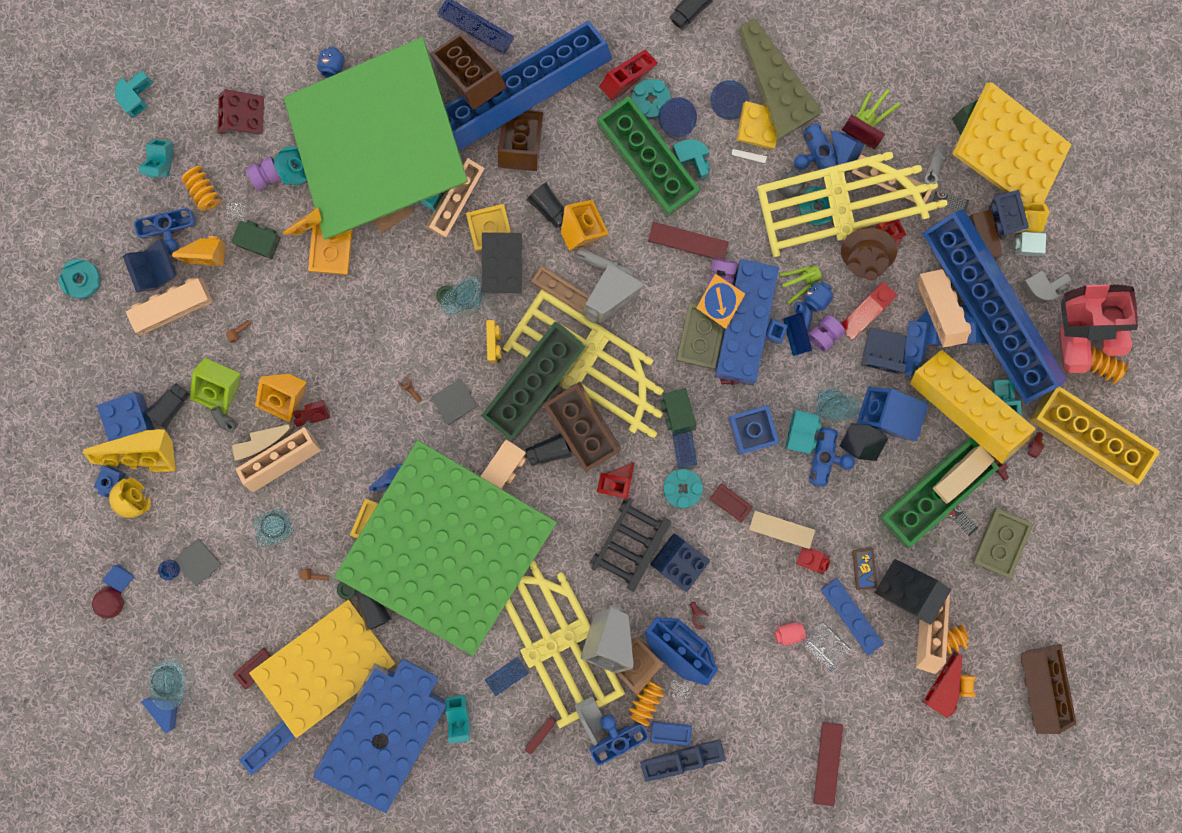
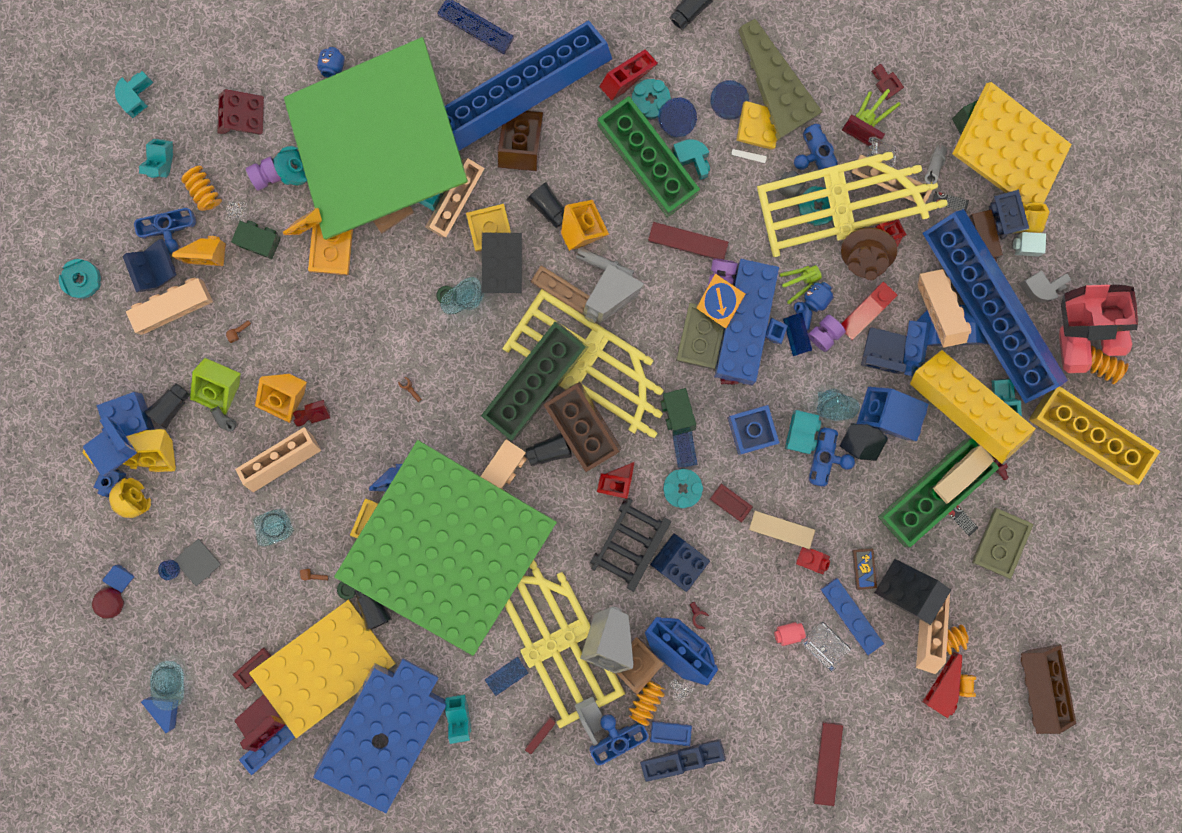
(109, 448): none -> blue bracket
(259, 724): none -> dark red bracket
(260, 442): tan slope -> none
(454, 401): dark grey piece -> none
(468, 70): reddish brown brick -> none
(494, 350): yellow plate -> none
(846, 147): blue slope -> none
(875, 151): none -> clear tile
(887, 81): none -> dark red plate
(1035, 446): dark red piece -> none

